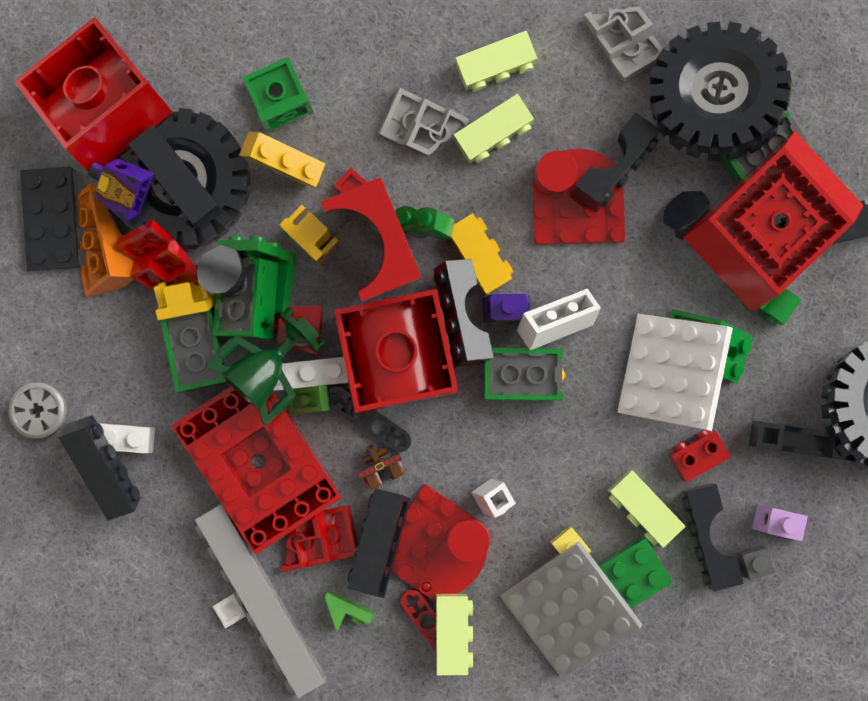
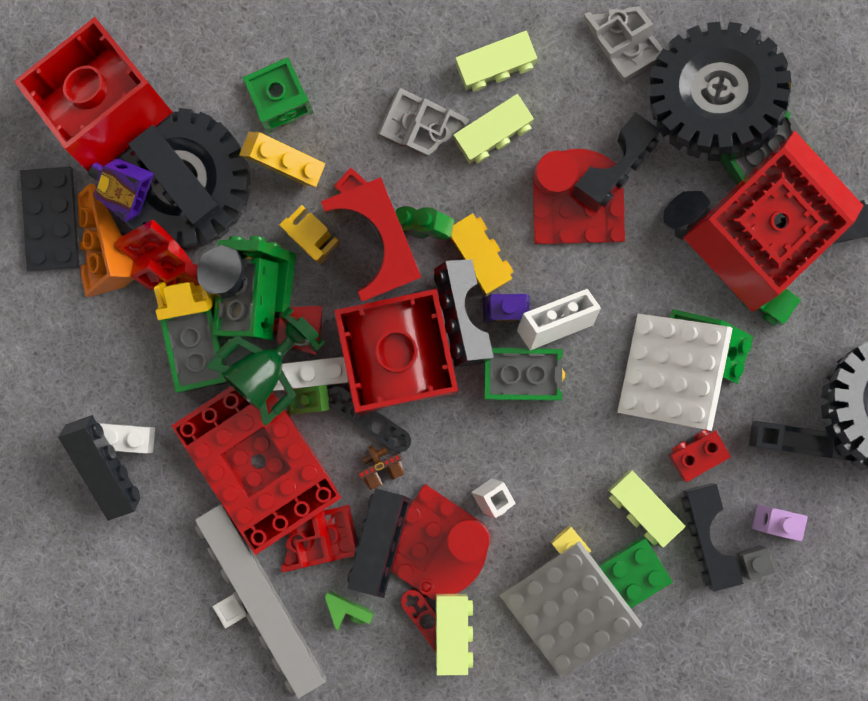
(25, 401): light grey wheel -> none

